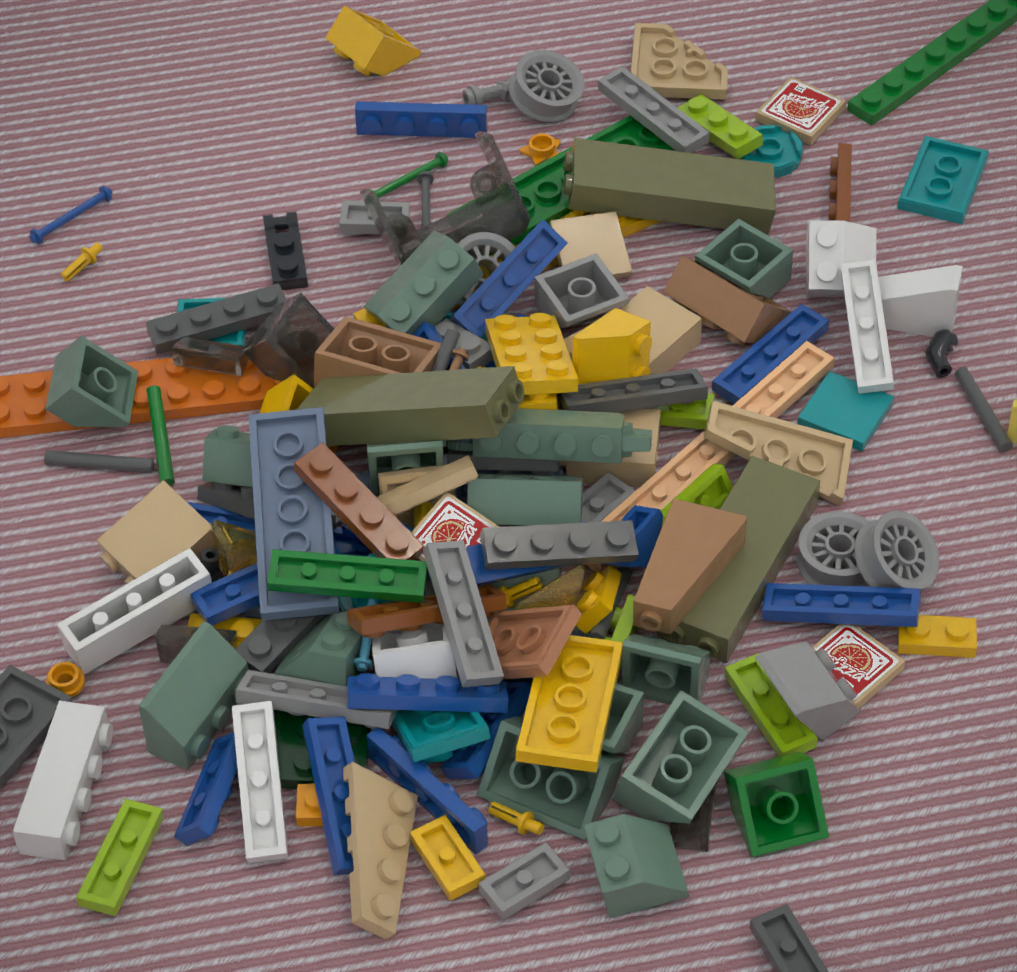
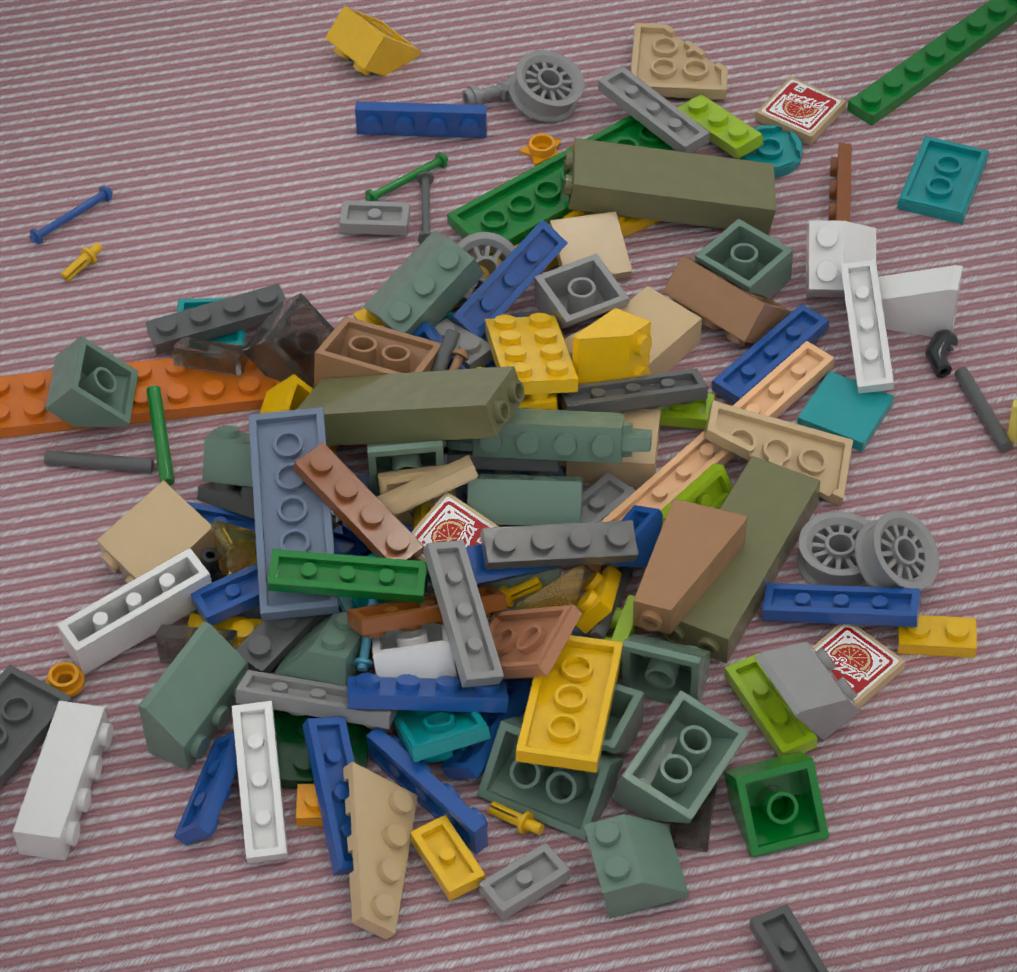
(120, 857): lime plate -> none
(285, 251): black plate -> none
(496, 209): clear smoke windscreen -> none

